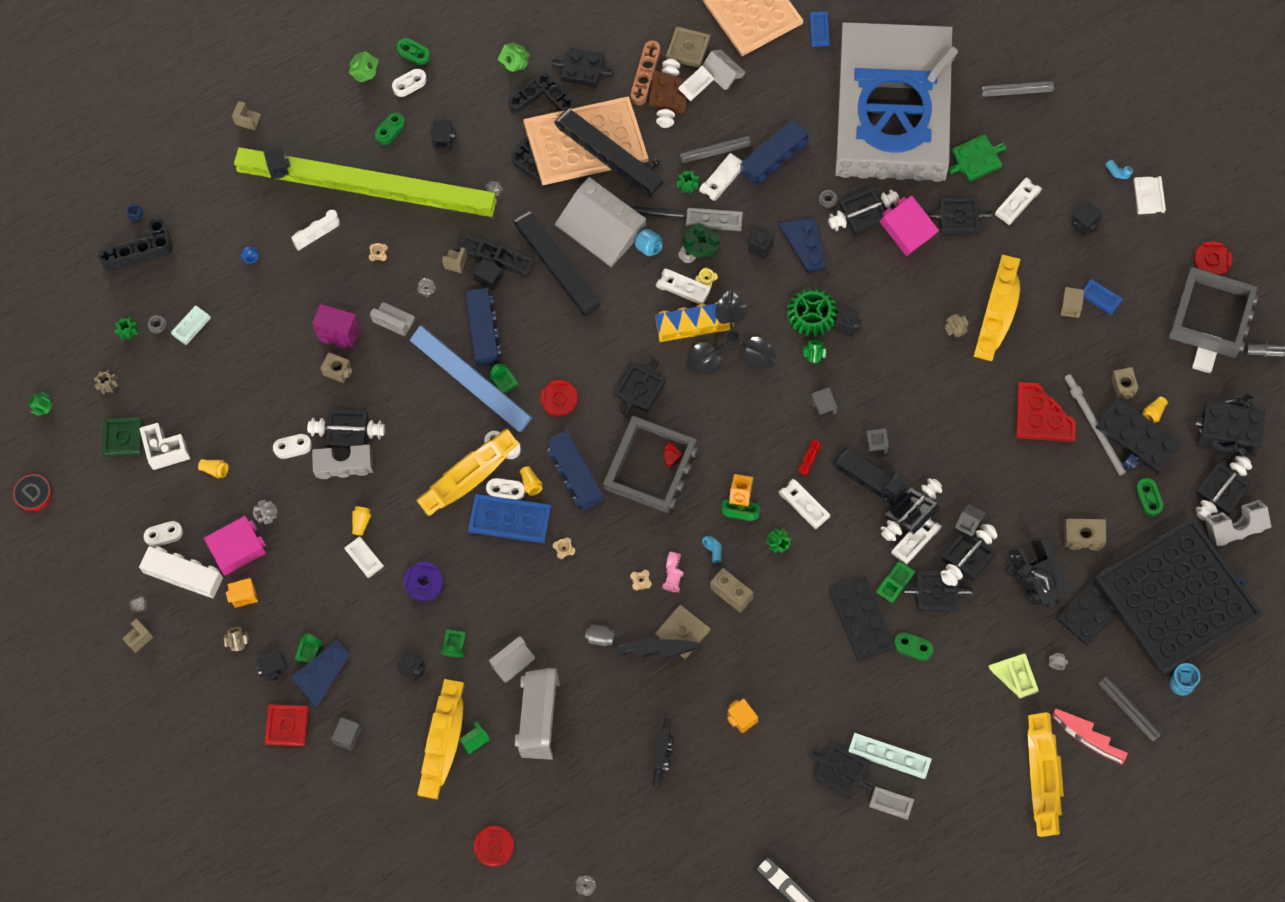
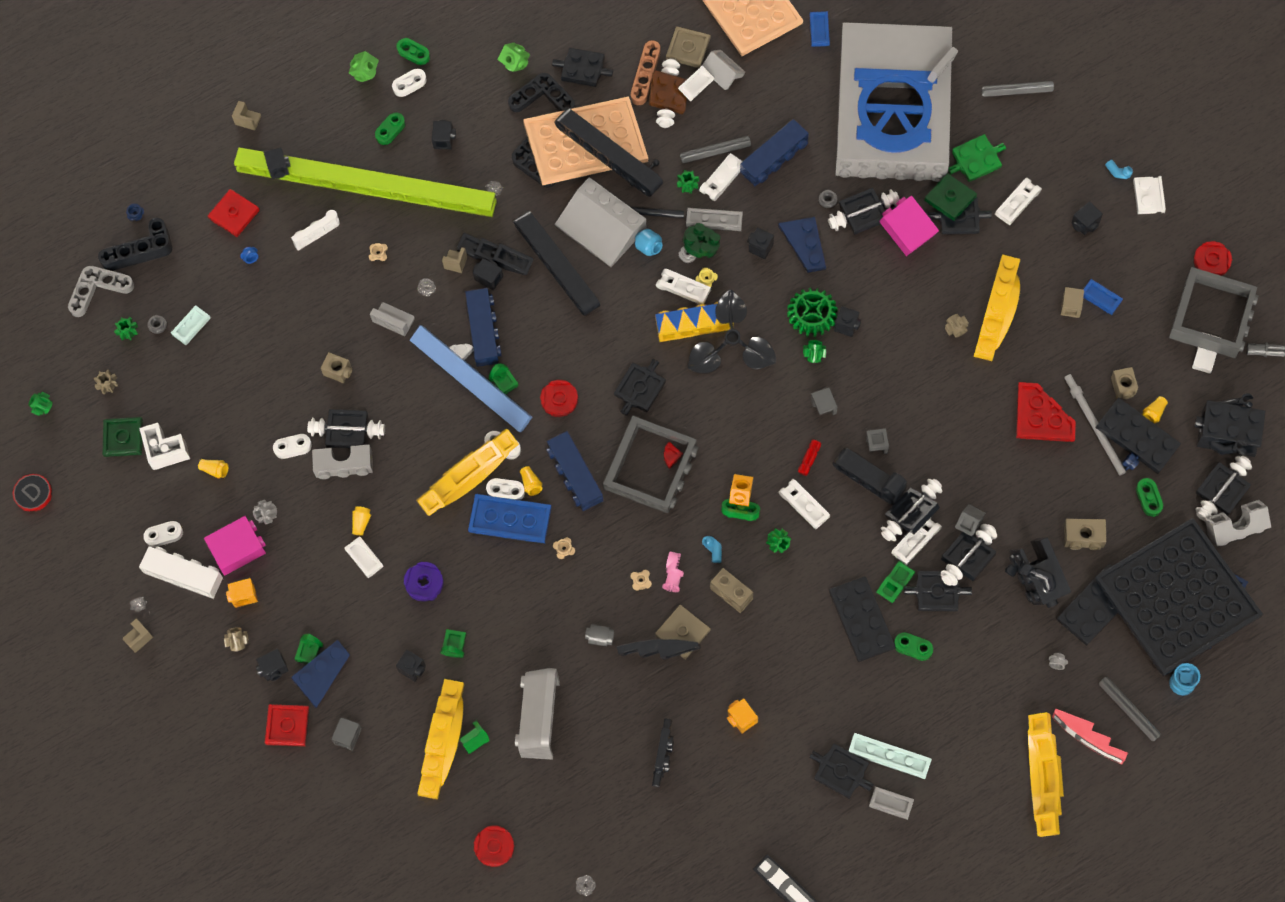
(92, 282): none -> light grey beam
(233, 213): none -> red plate
(336, 327): magenta brick -> none
(462, 350): none -> white tile
(512, 659): light grey panel -> none
(950, 197): none -> dark green plate
(1016, 675): yellowish green wing -> none

